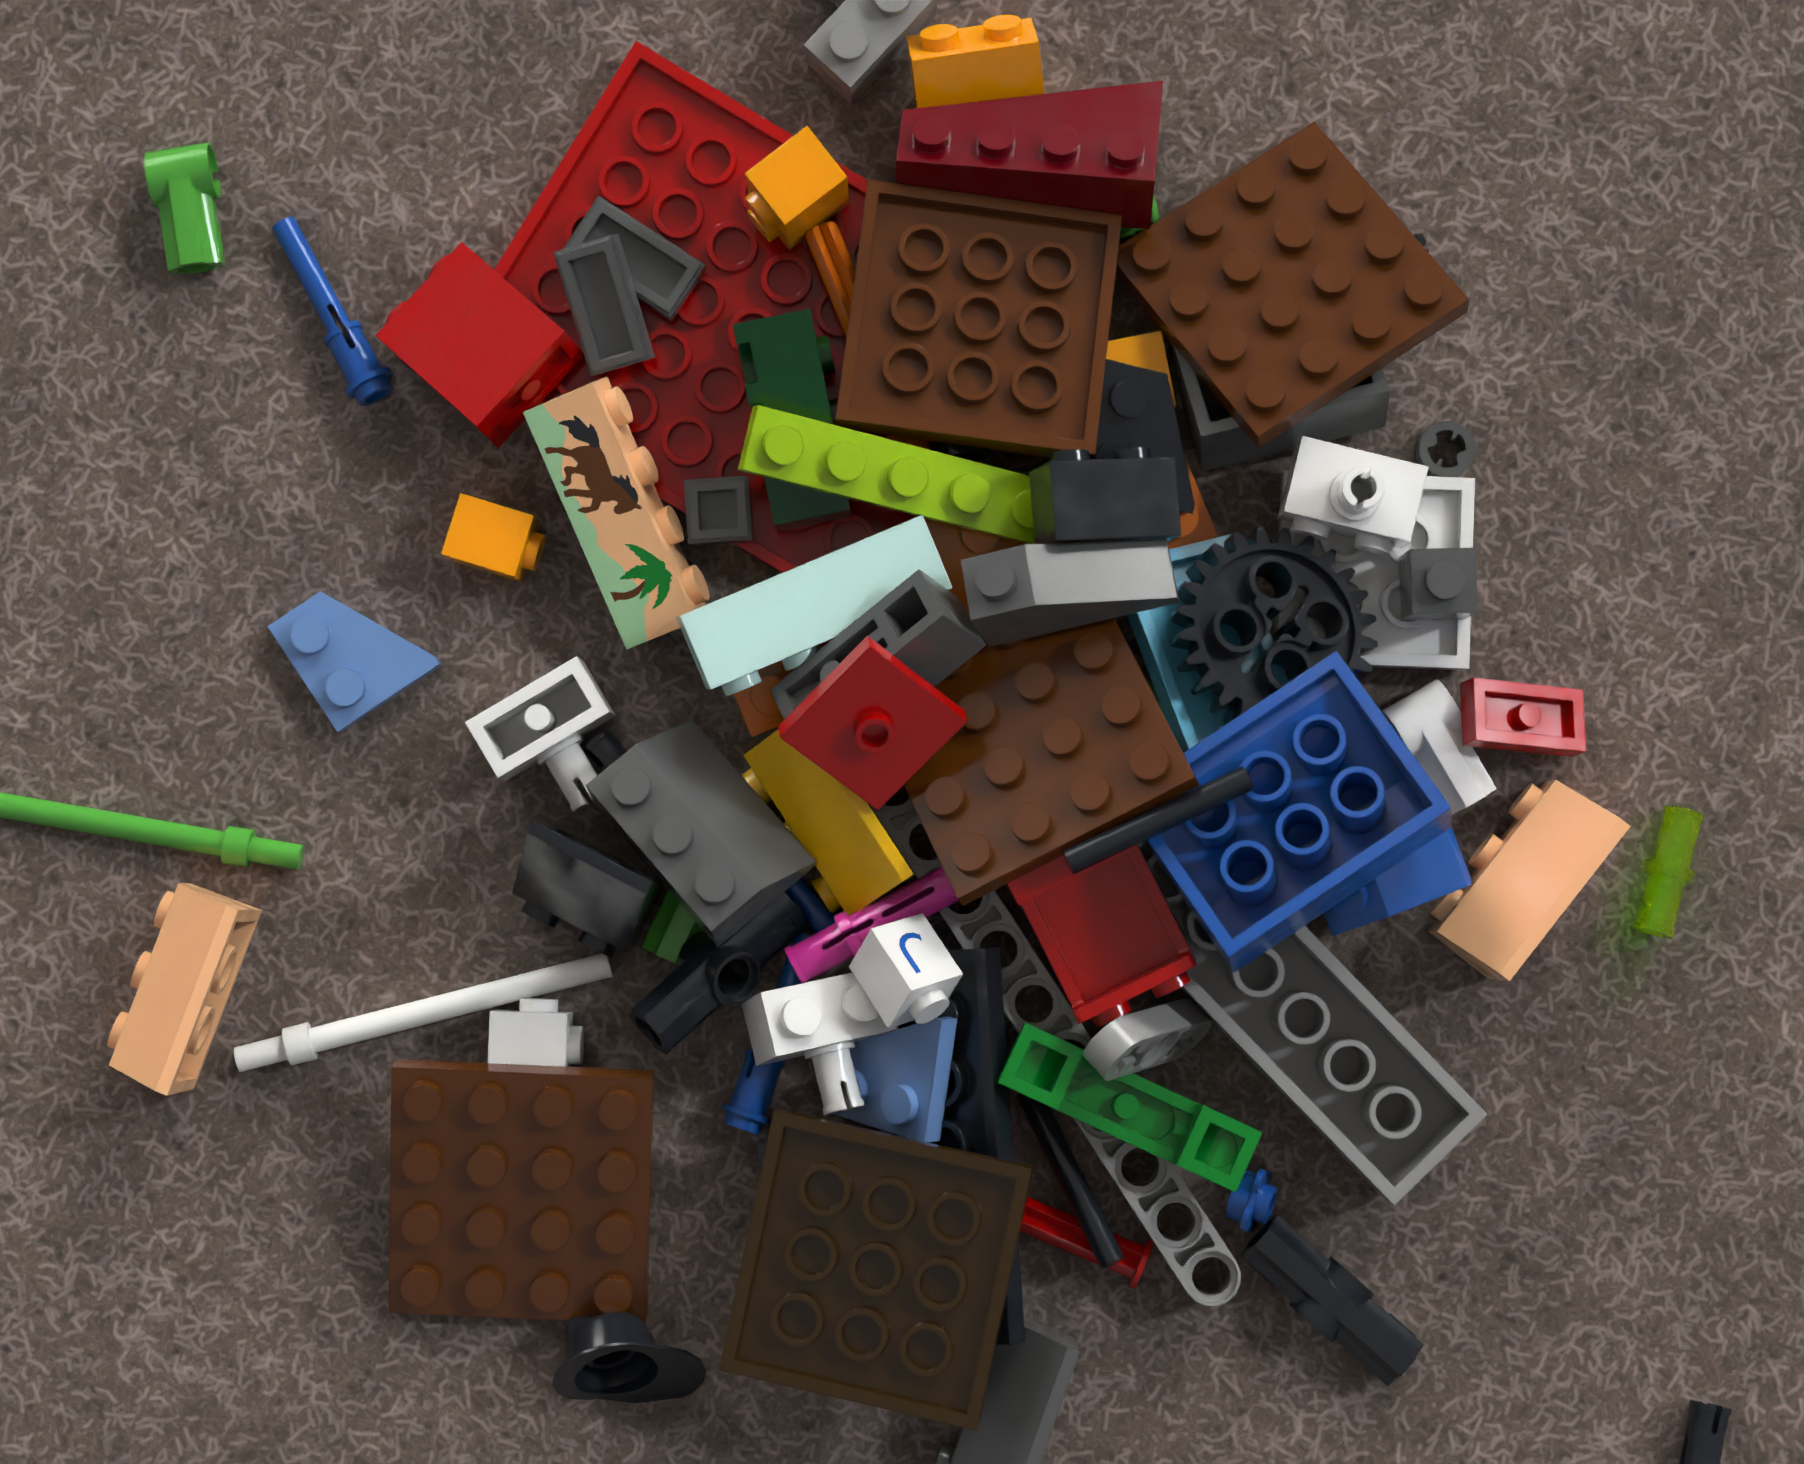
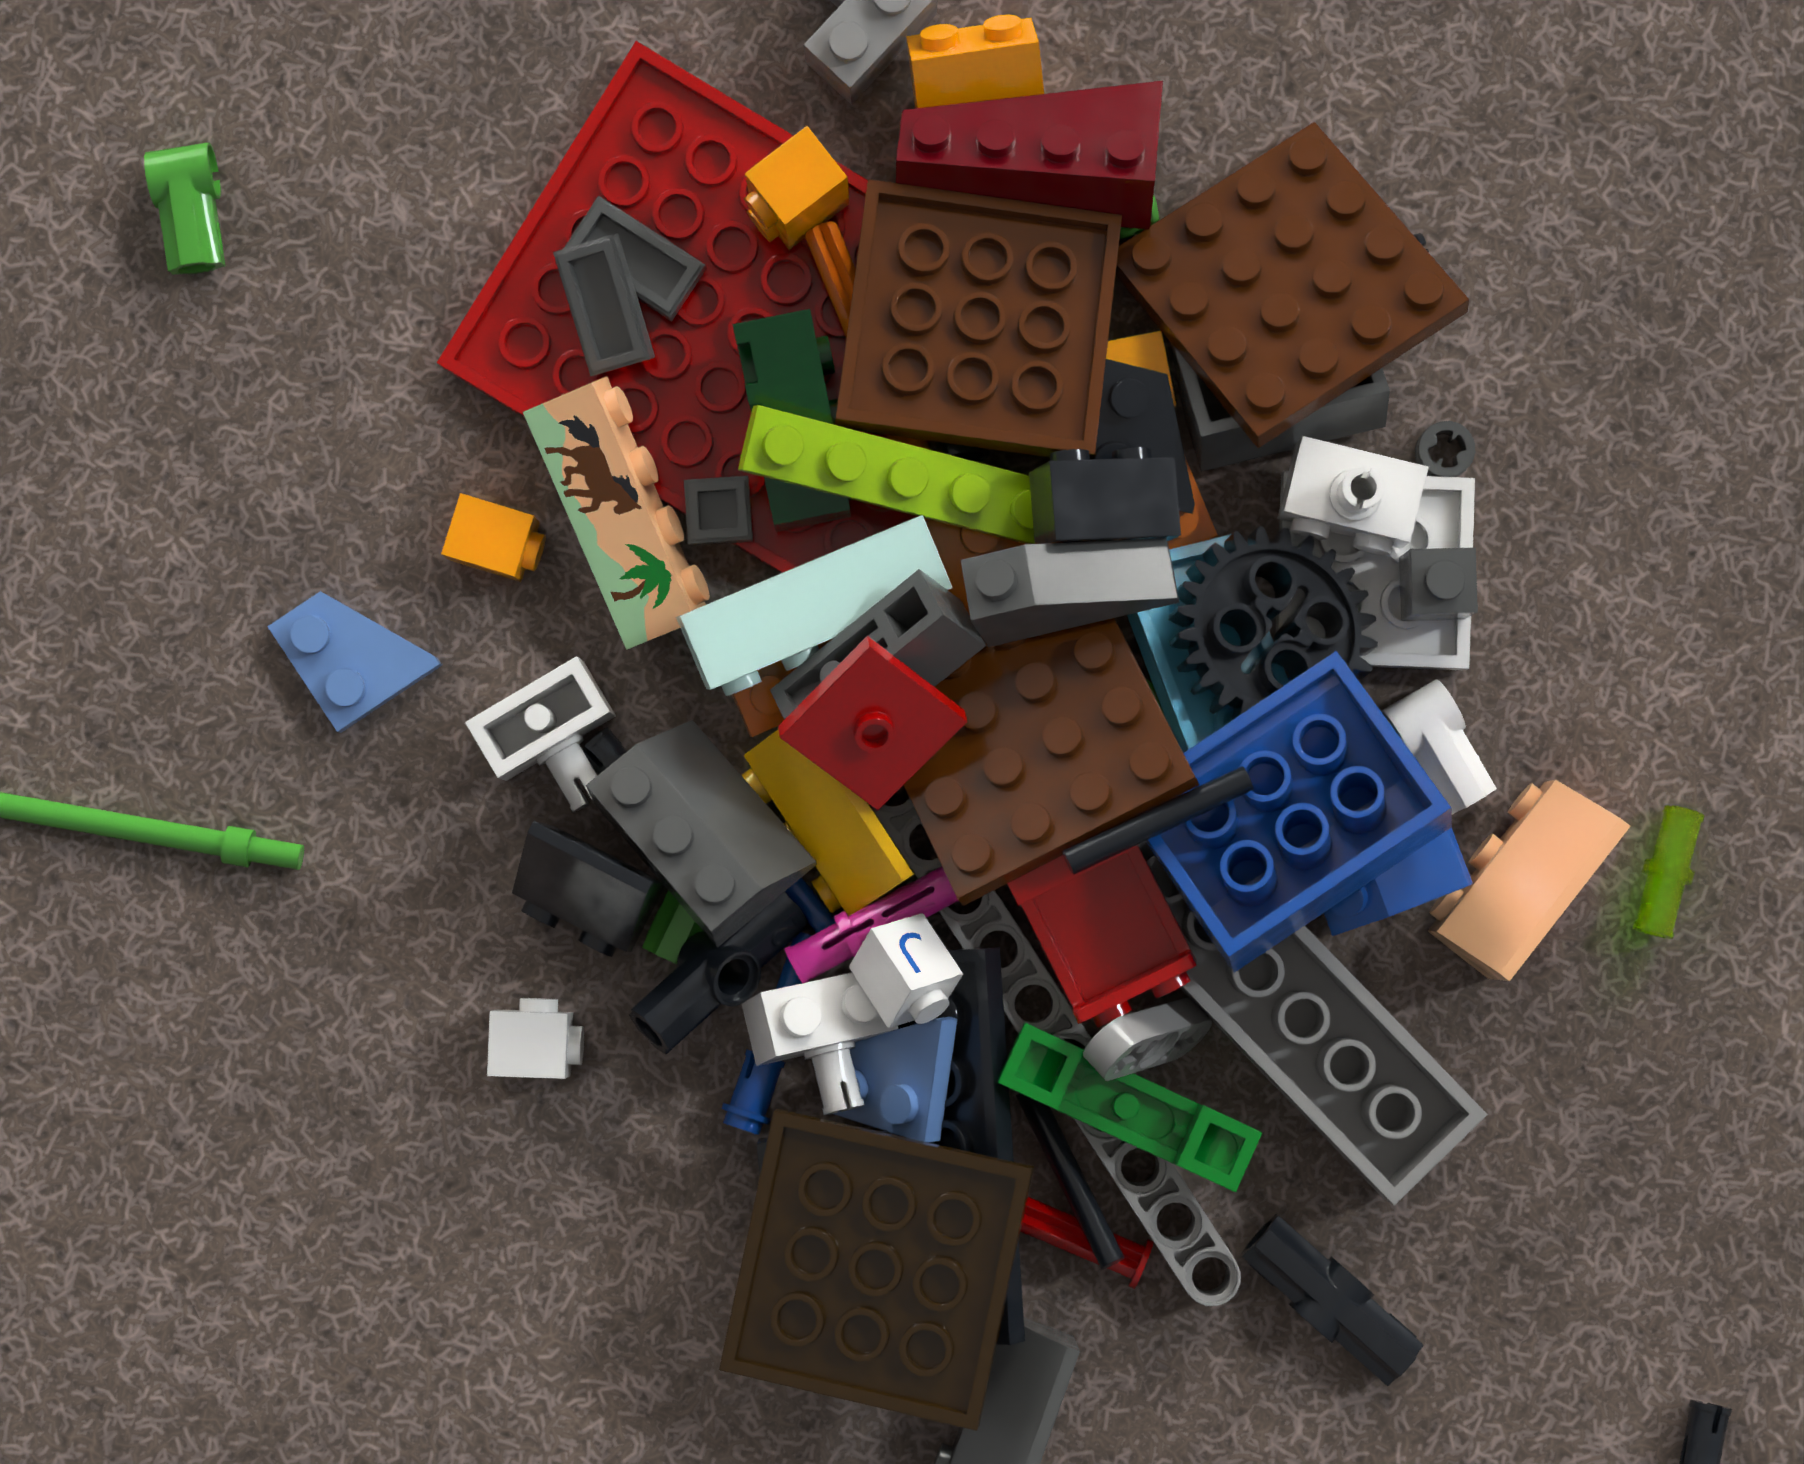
(182, 988): light nougat slope -> none
(302, 1042): white bar -> none
(359, 365): blue pin -> none
(479, 343): red panel -> none
(519, 1190): reddish brown plate -> none
(621, 1362): black piece -> none
(1252, 1200): blue plate -> none
(1522, 717): plate -> none

